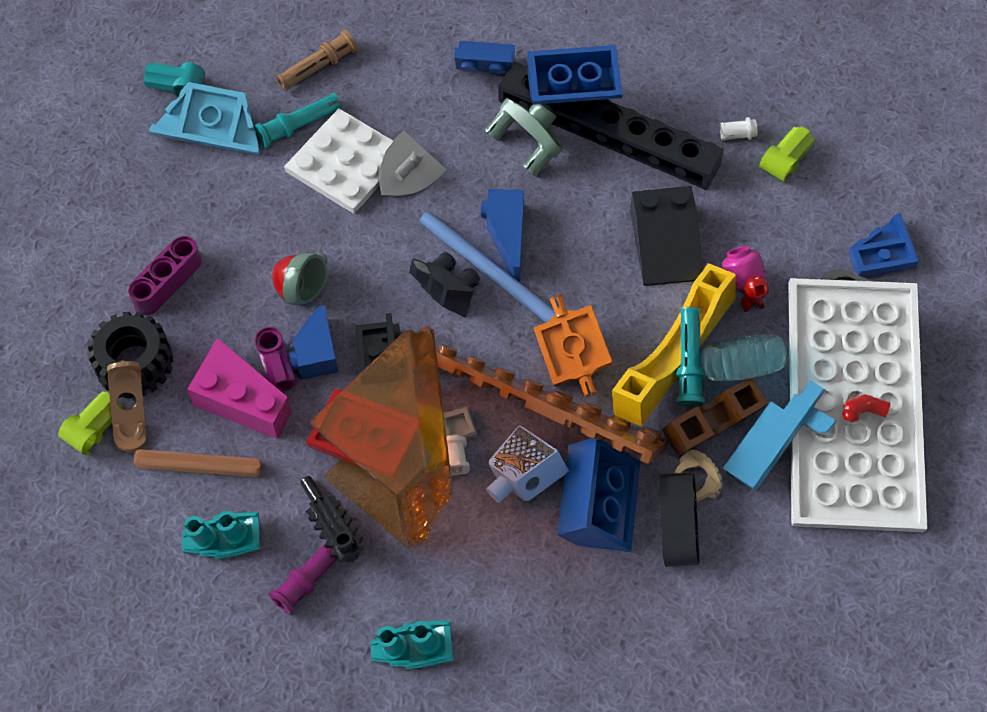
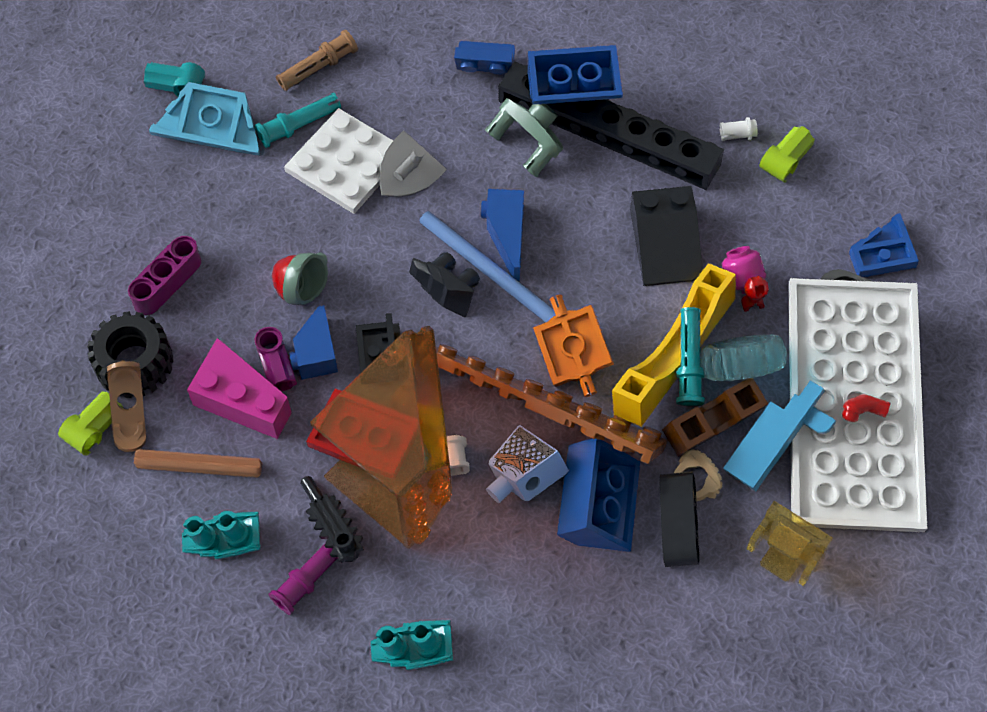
(460, 423): light grey tile -> none
(791, 543): none -> clear yellow panel

